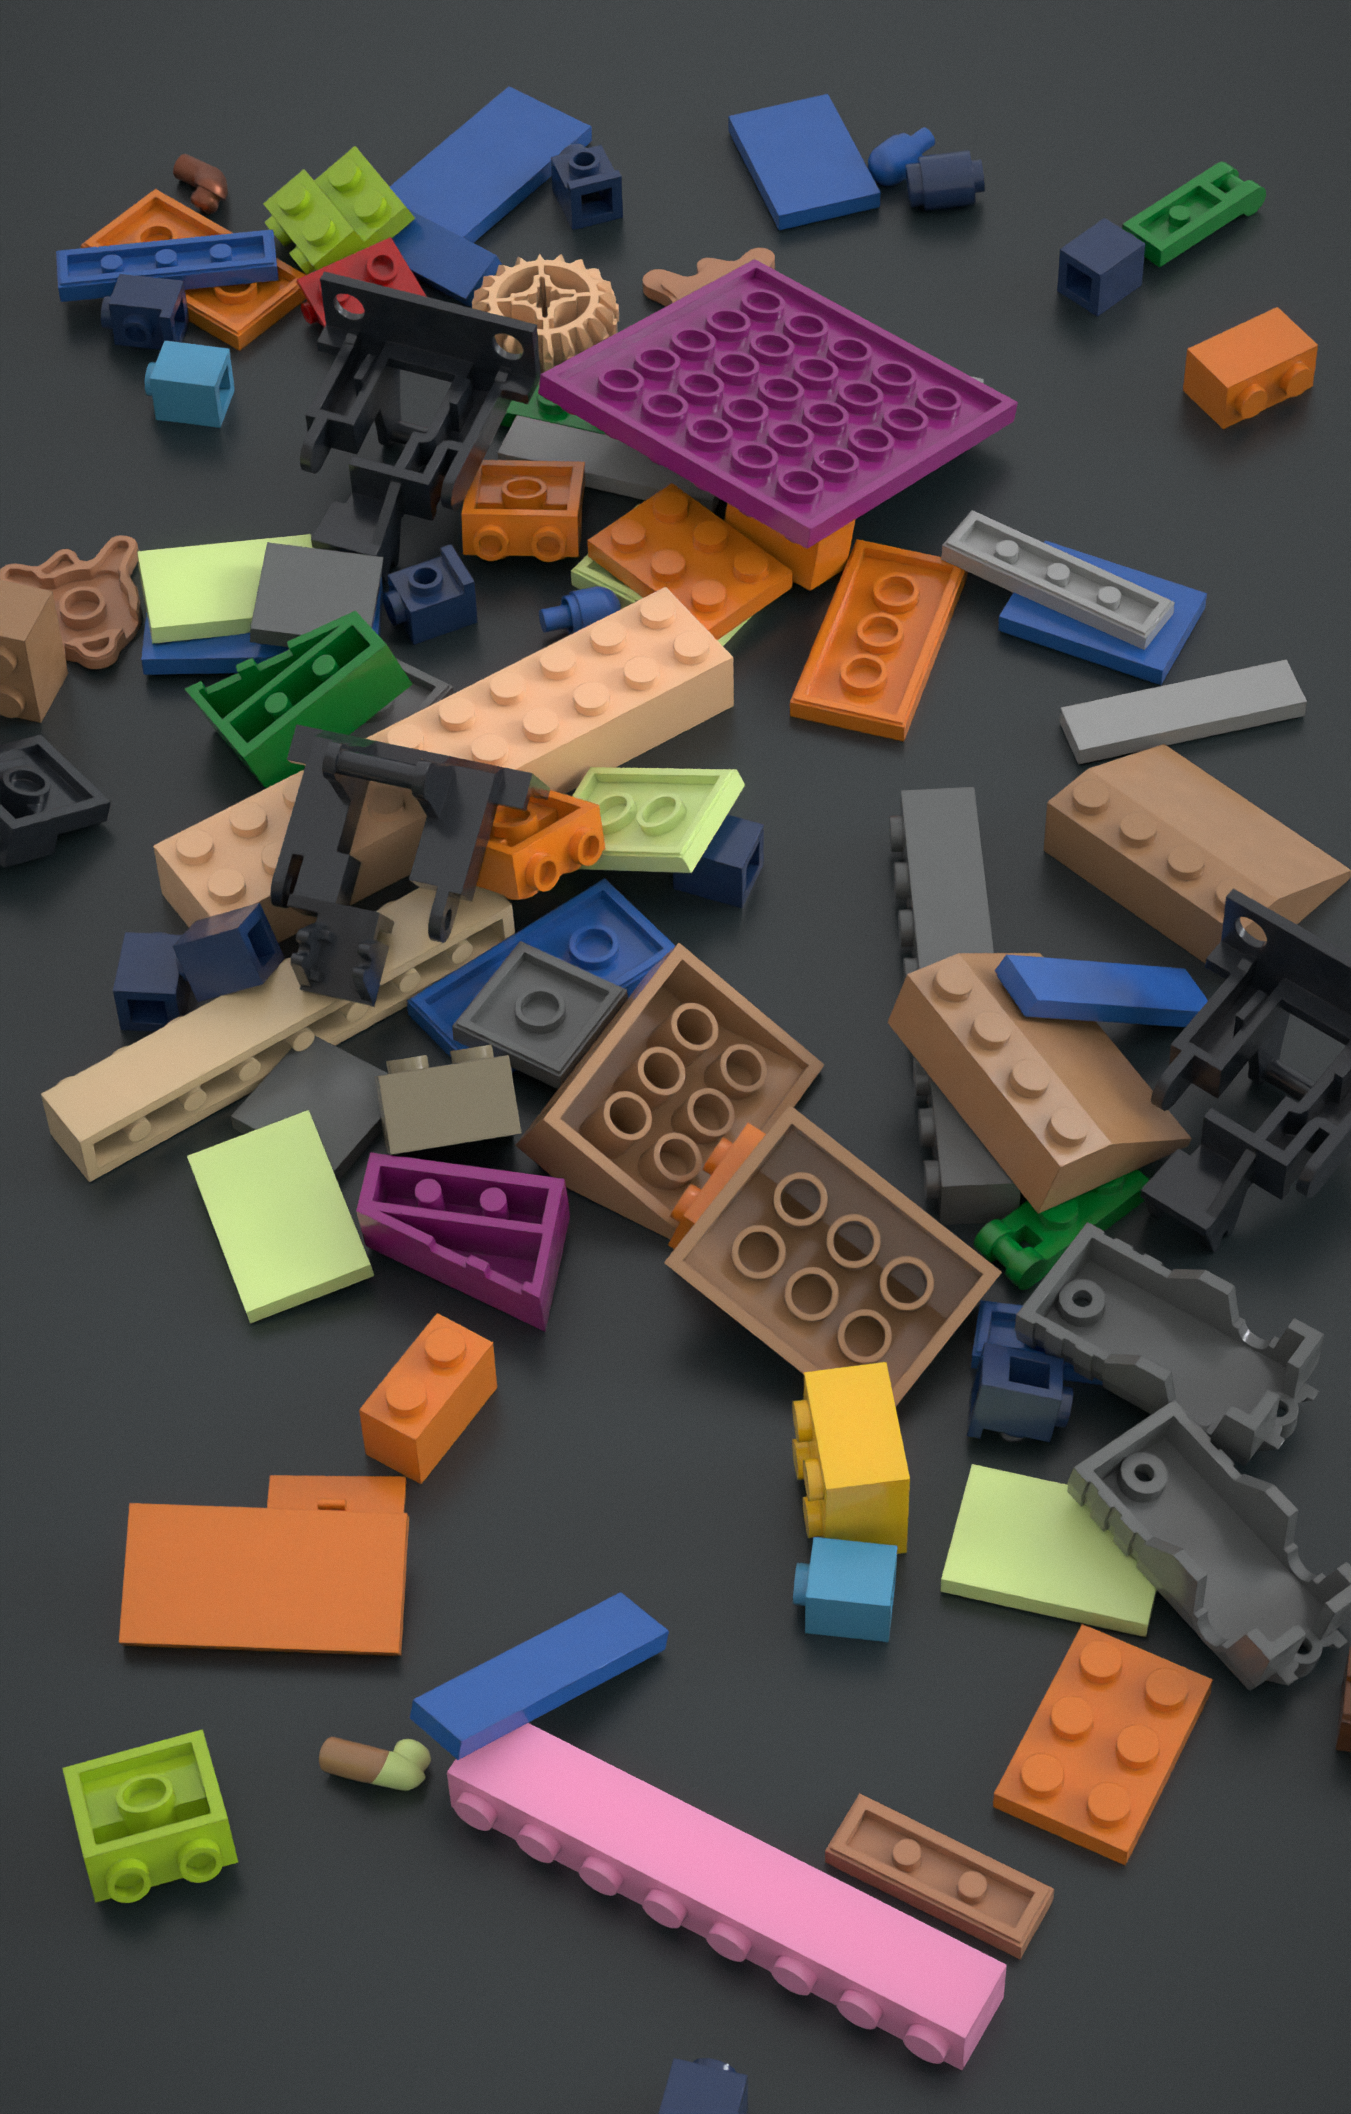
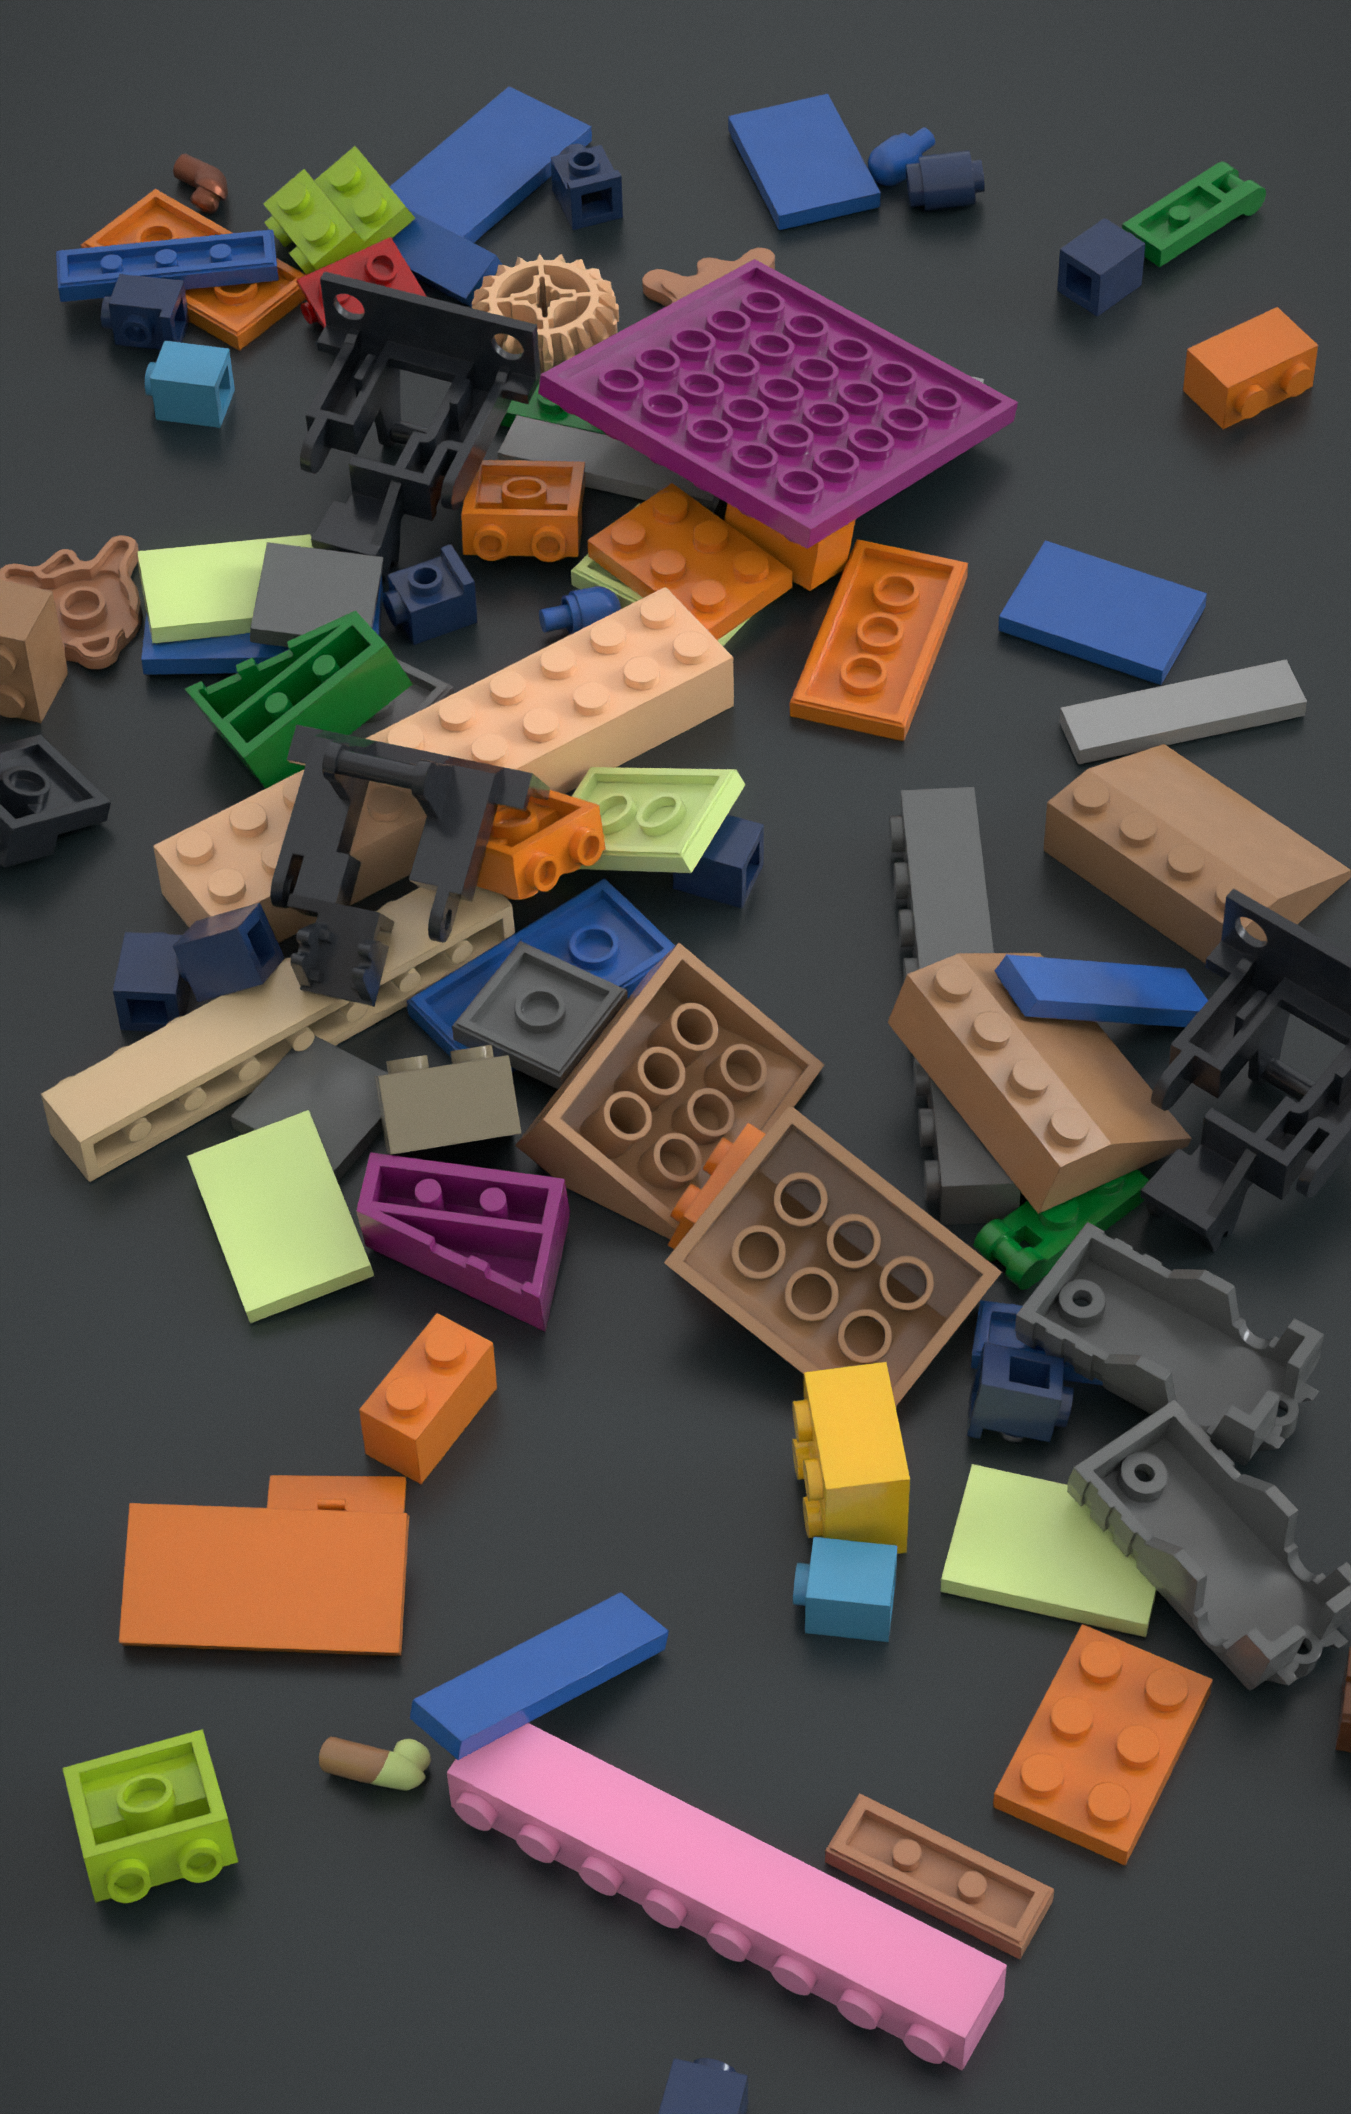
(1057, 580): light grey tile -> none

